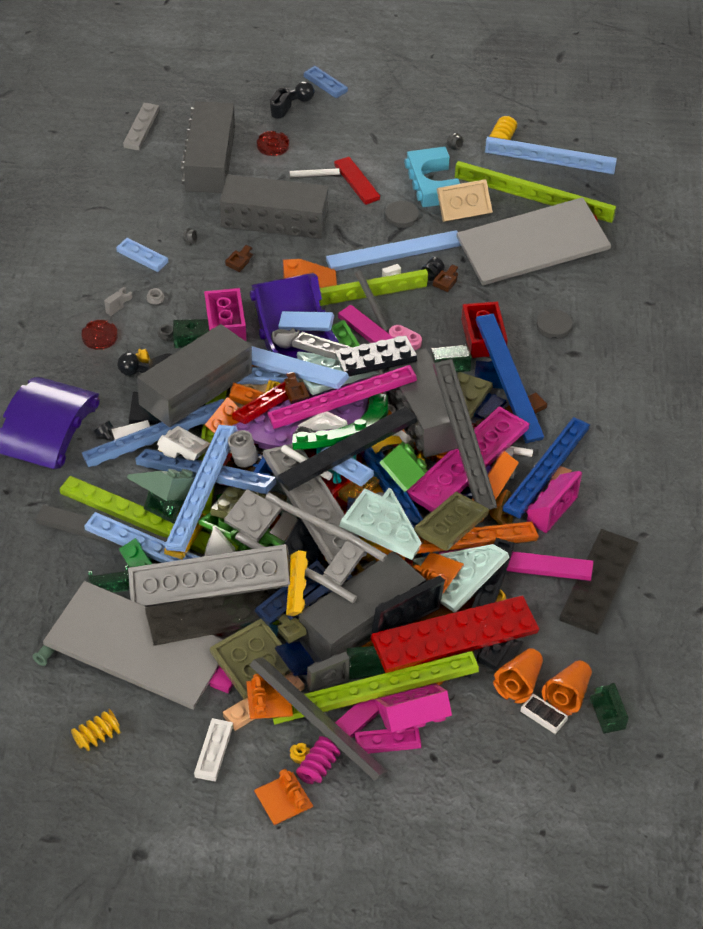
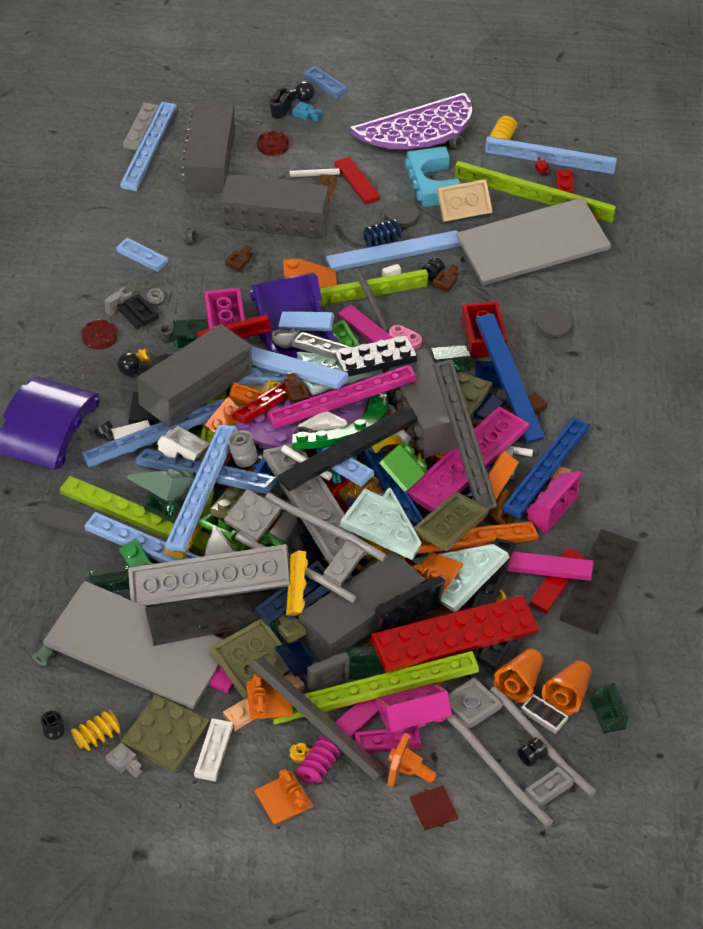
(52, 725): none -> black wheel
(123, 758): none -> light grey plate
(138, 311): none -> black plate
(148, 146): none -> light blue tile
(165, 733): none -> olive plate
(246, 327): none -> red tile
(306, 111): none -> dark azure plate
(332, 186): none -> clear orange tile
(380, 232): none -> dark blue piece
(407, 762): none -> orange piece
(418, 126): none -> medium lavender plate
(433, 808): none -> clear red piece
(473, 704): none -> light grey plate
(534, 750): none -> black wheel
(541, 166): none -> red plate
(552, 587): none -> red tile
(564, 180): none -> red plate

